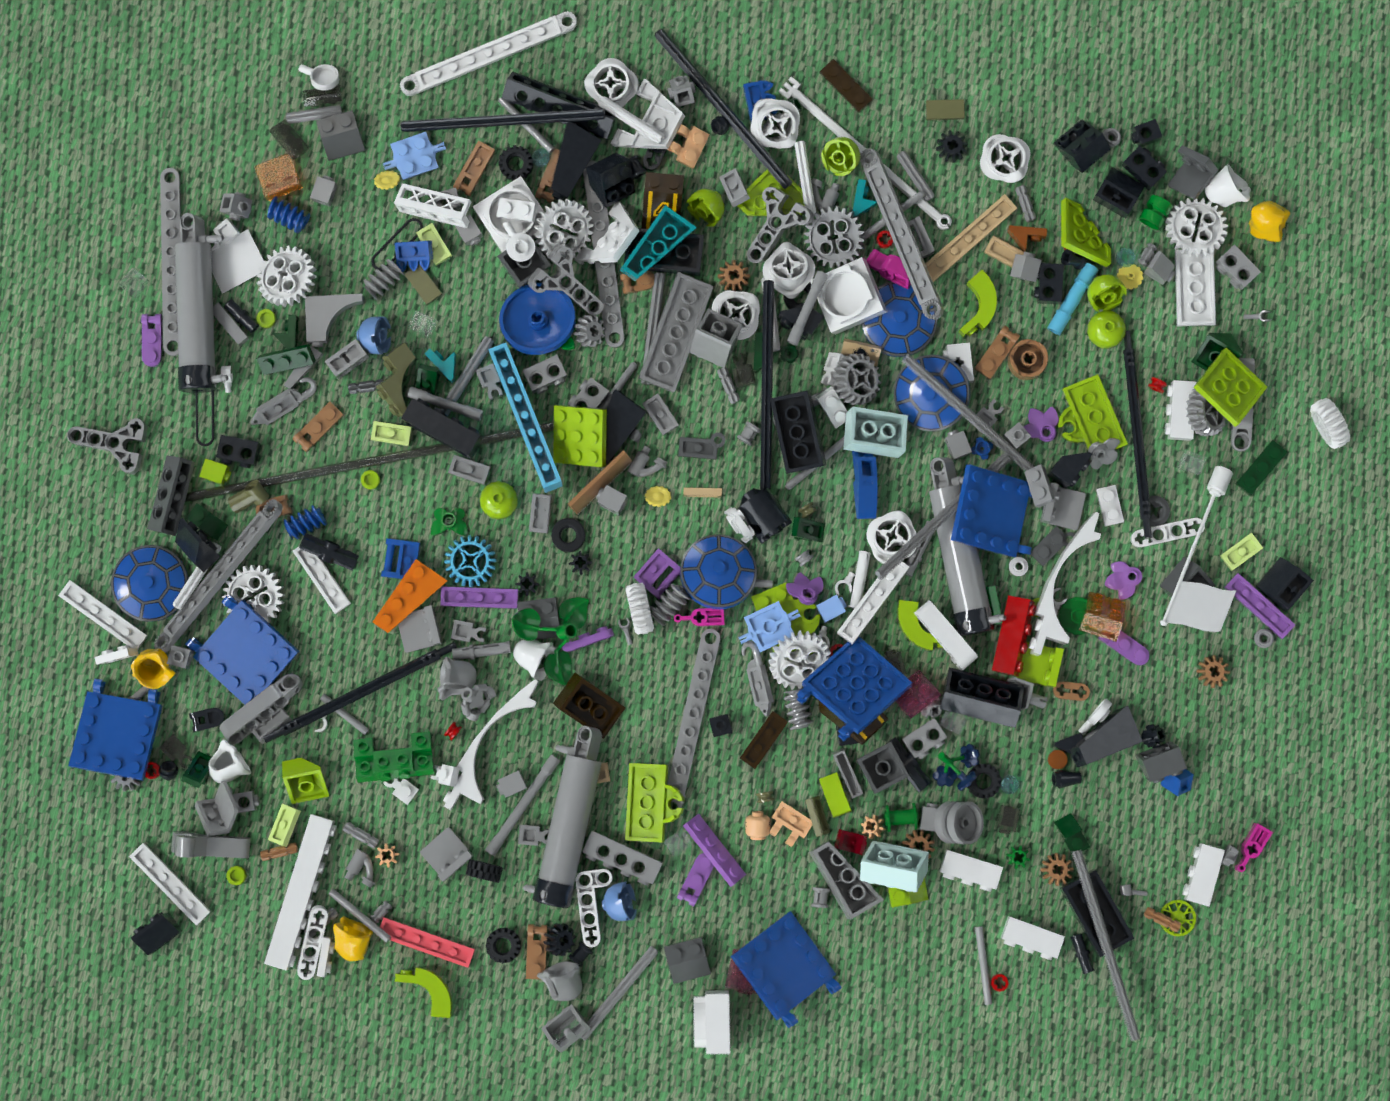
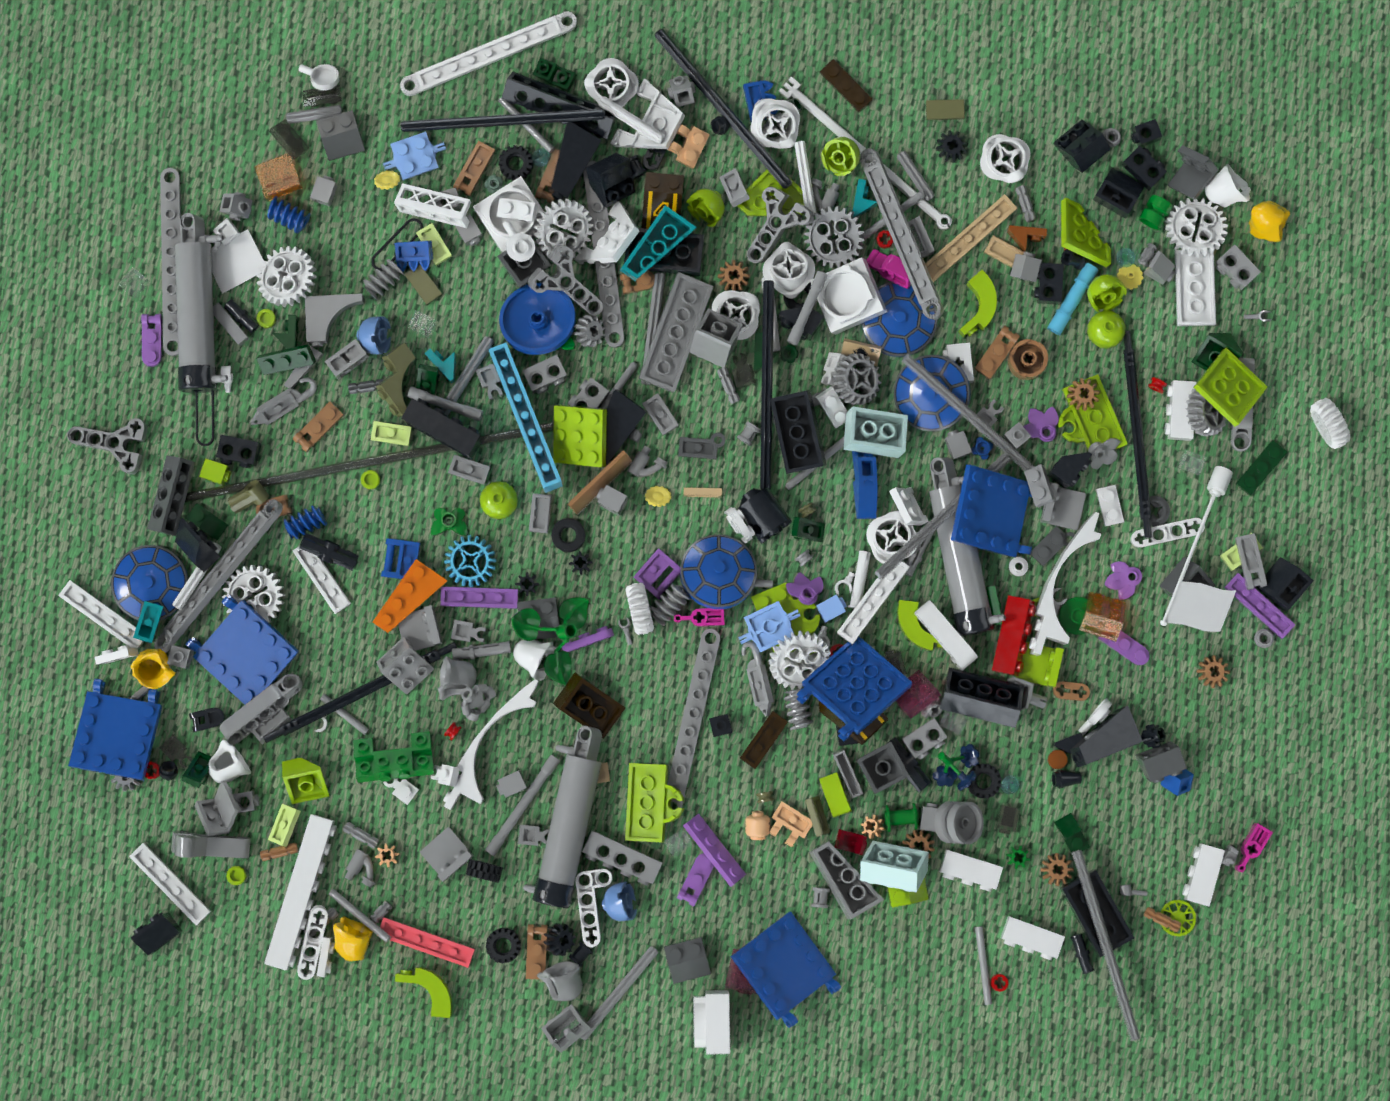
(148, 622): none -> teal slope
(404, 666): none -> light grey bracket
(493, 179): none -> sand green plate
(553, 74): none -> dark green slope
(908, 506): none -> white plate
(1075, 392): none -> medium nougat gear
(1250, 561): none -> light grey plate

